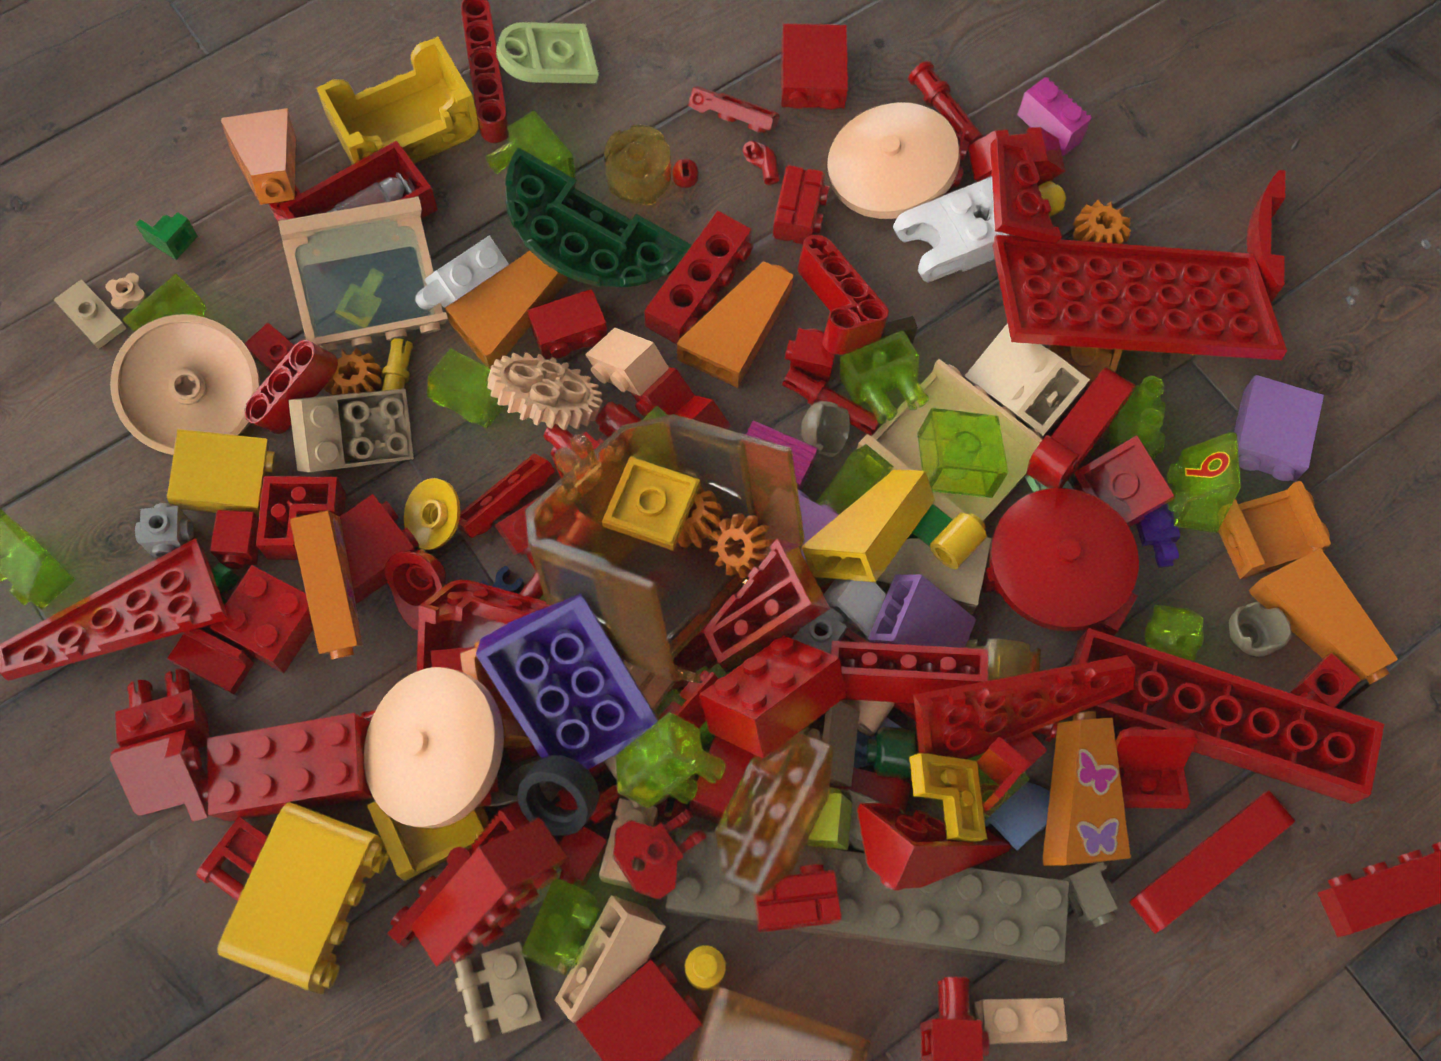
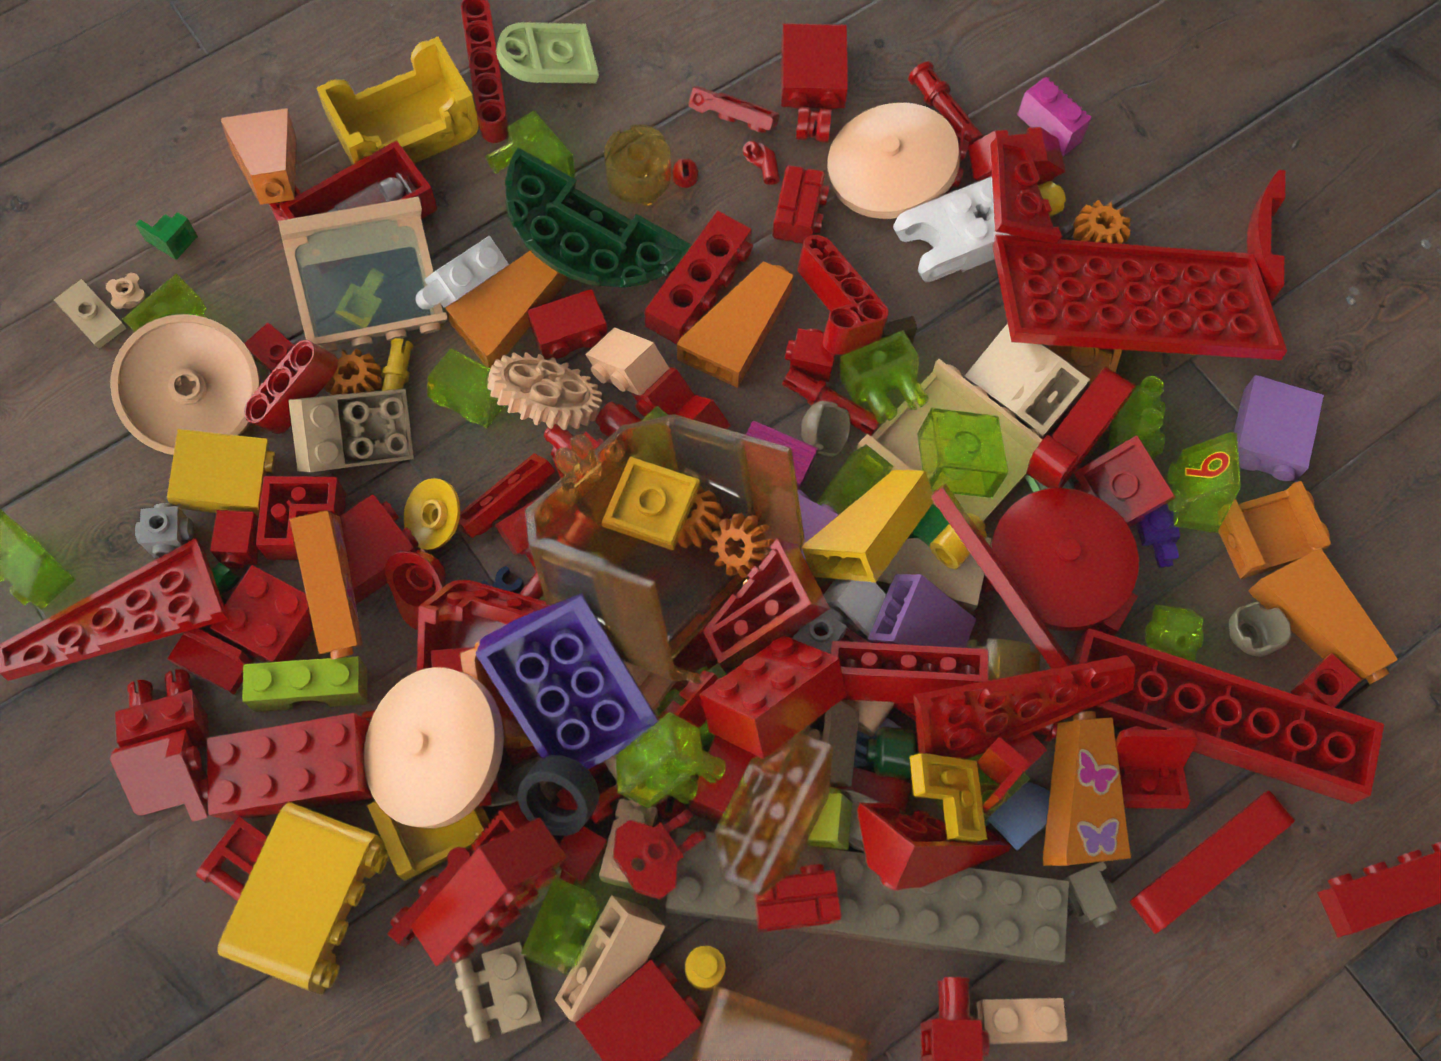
(279, 684): none -> lime arch
(806, 123): none -> red wheel
(1000, 578): none -> tile

